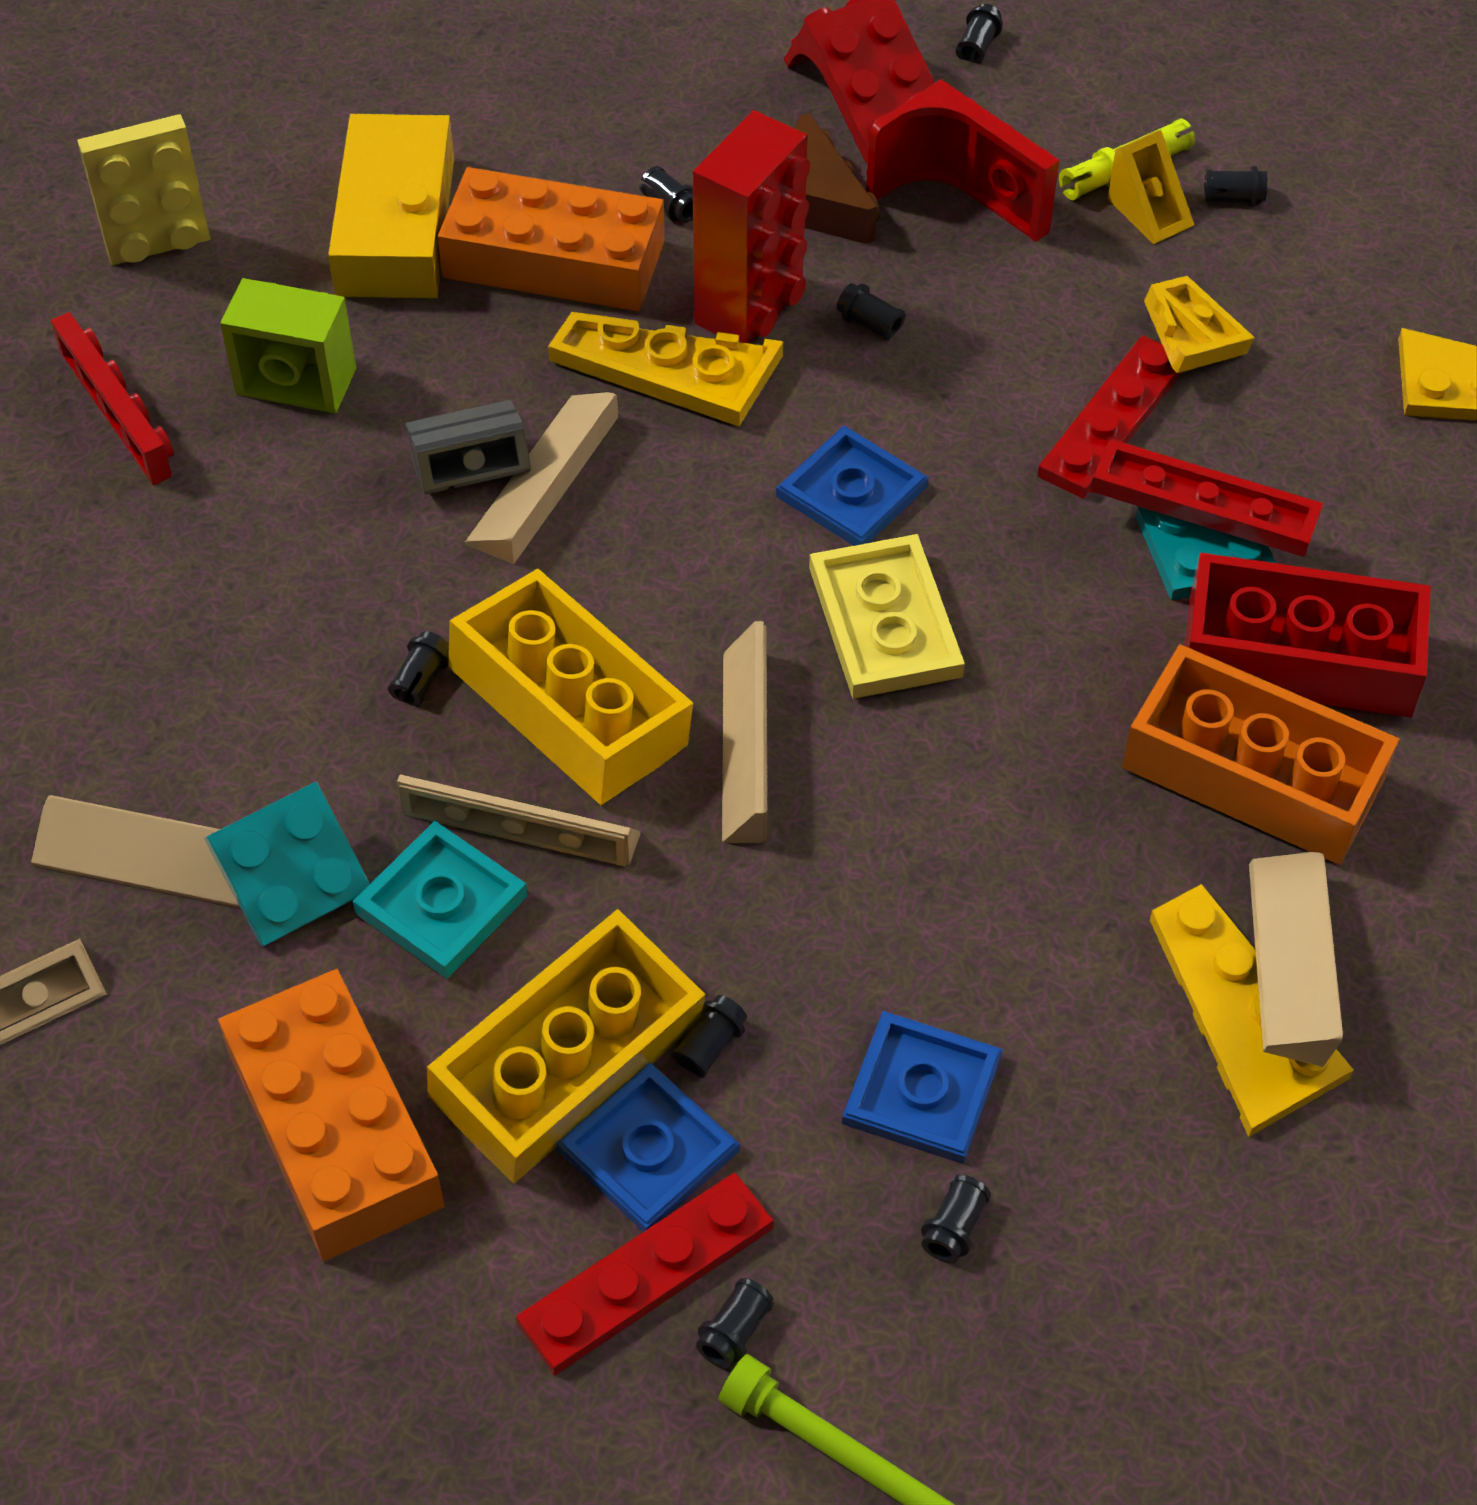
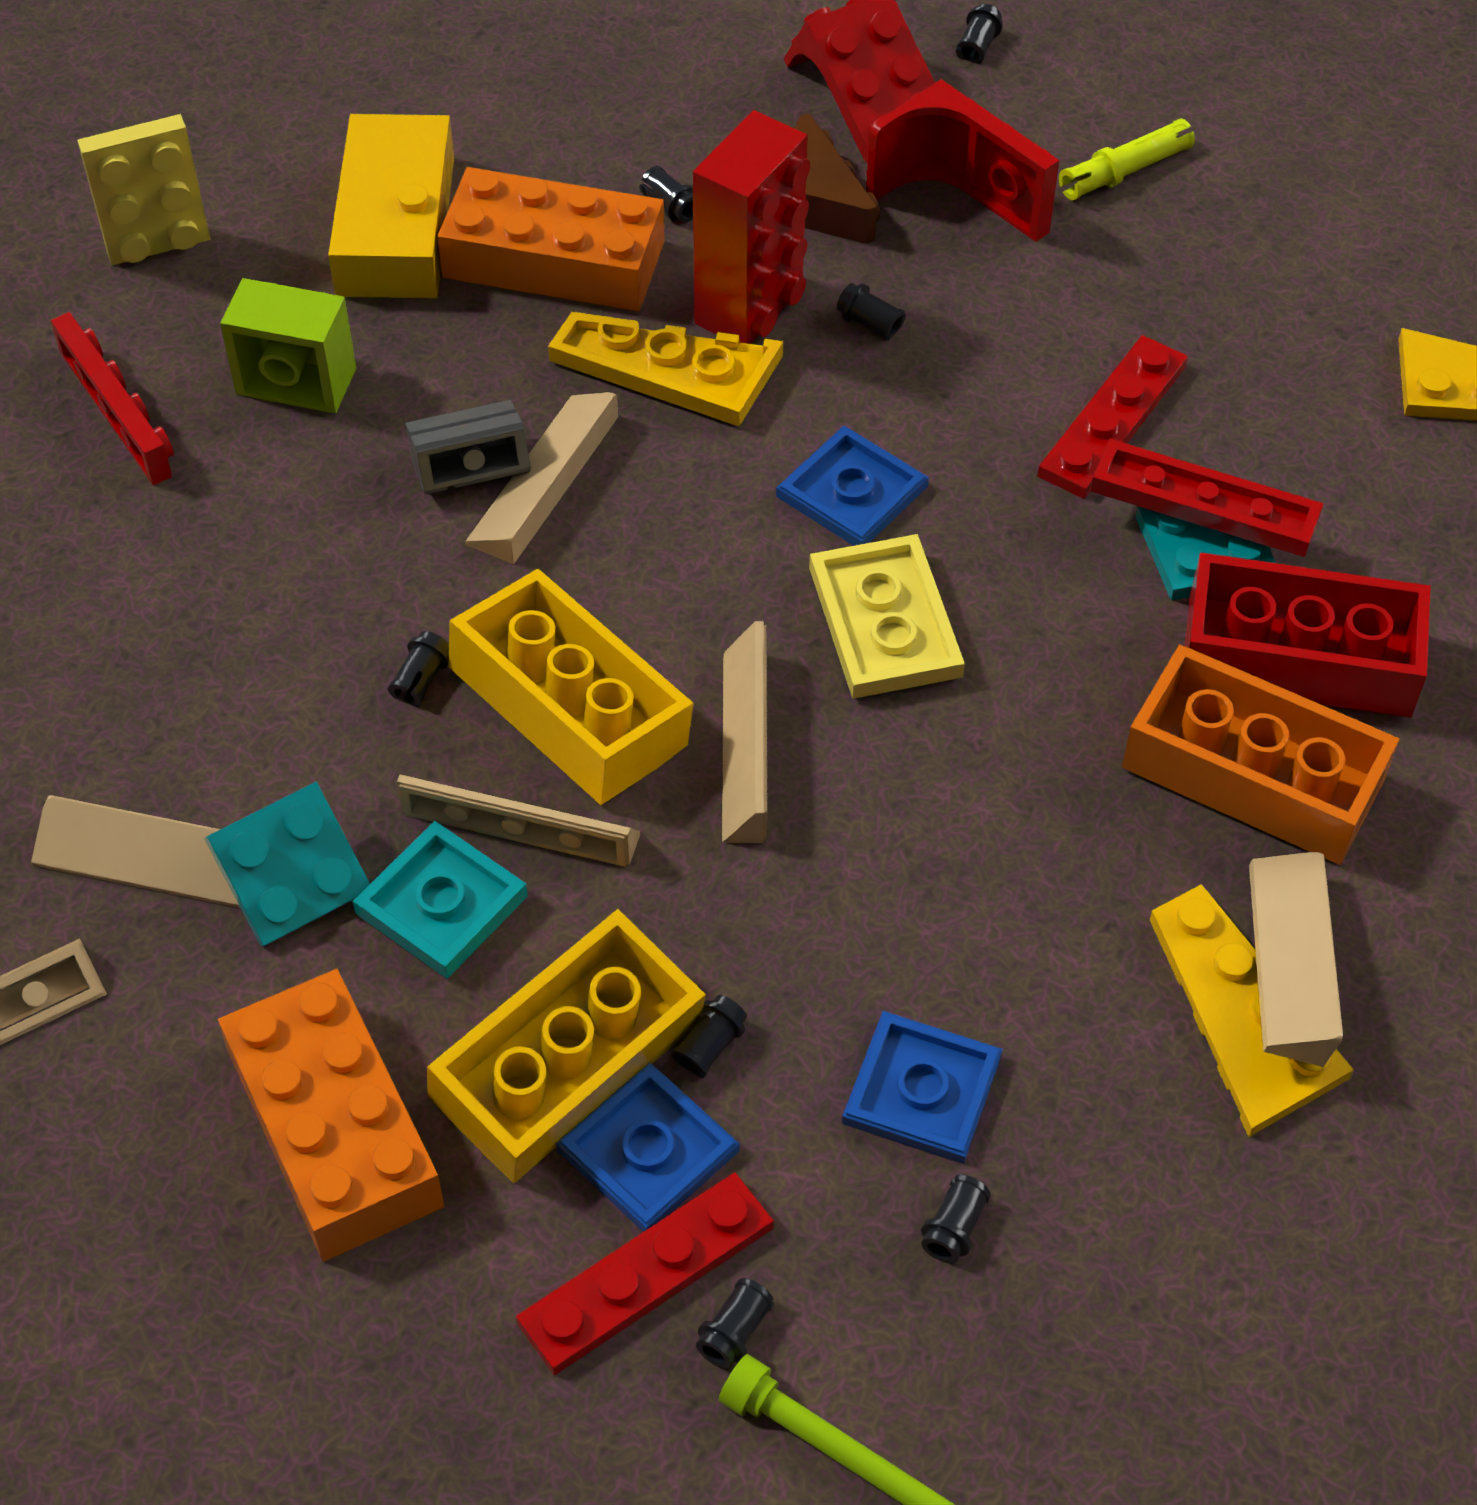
(1148, 188): yellow slope -> none
(1194, 325): yellow wing -> none
(1236, 185): black pin -> none

